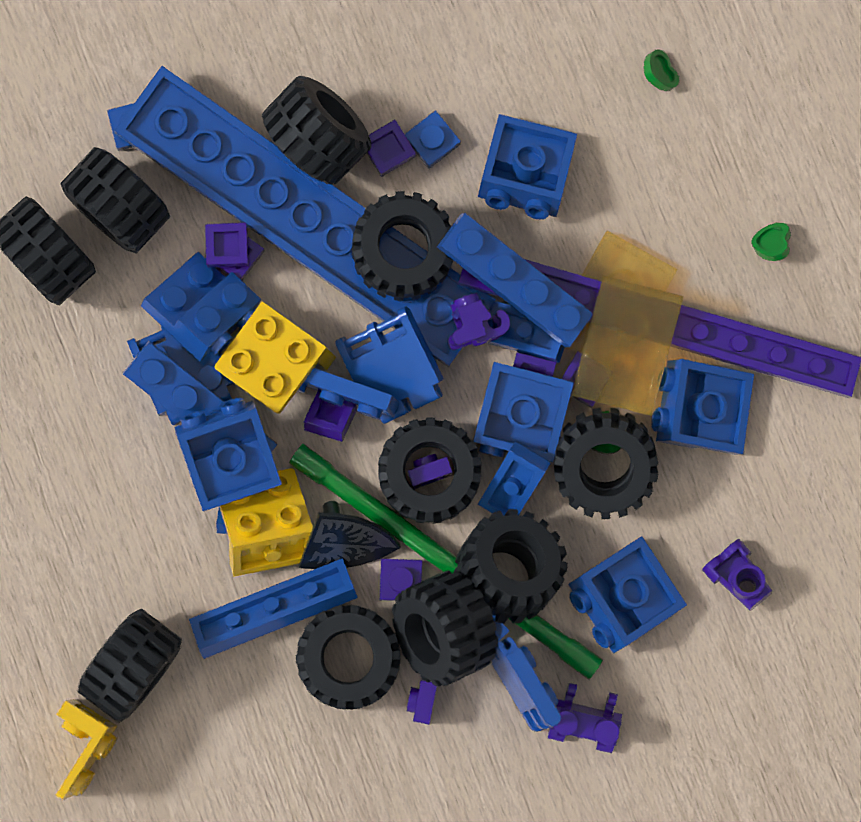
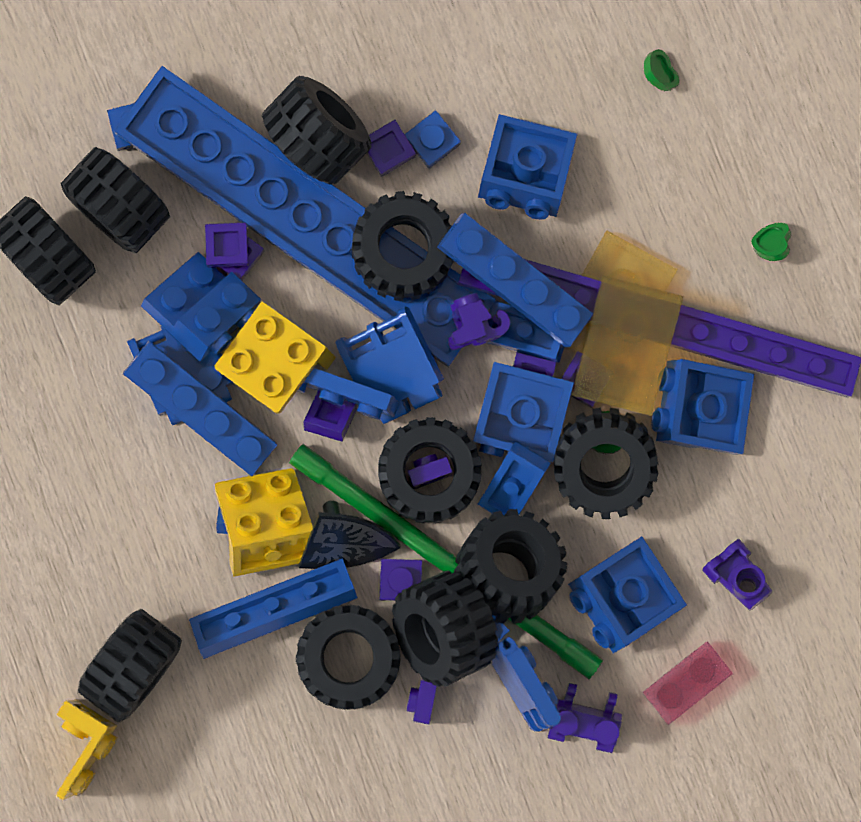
(227, 453): blue plate -> none
(687, 682): none -> clear pink plate

